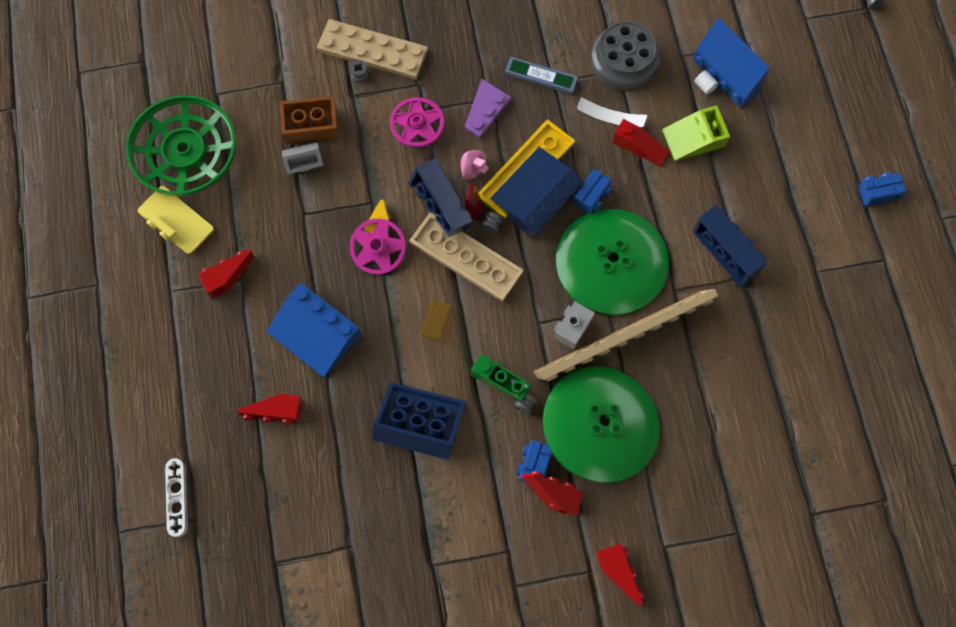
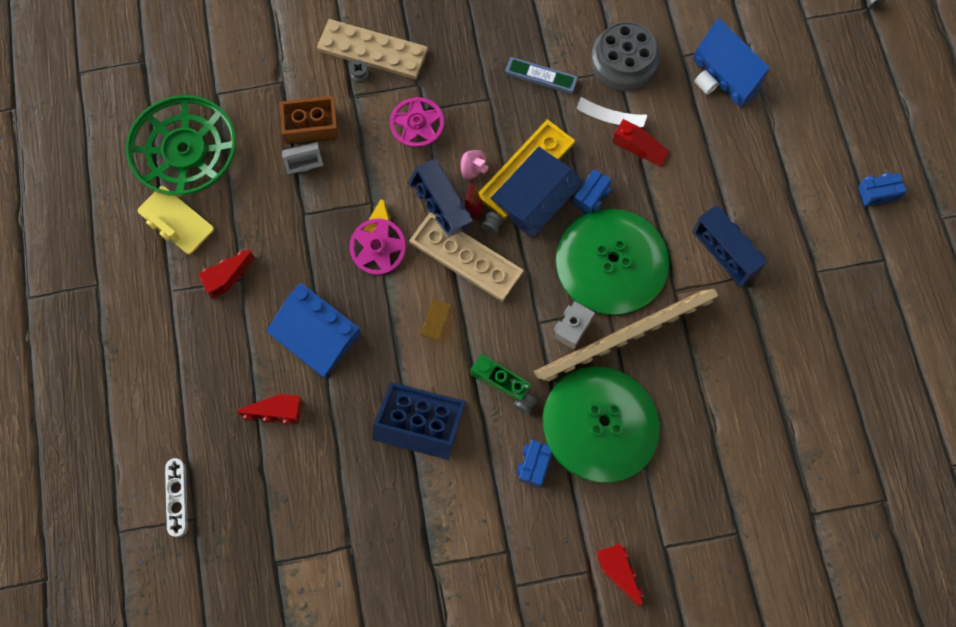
(485, 108): medium lavender wing -> none
(556, 496): red slope -> none
(696, 134): lime slope -> none

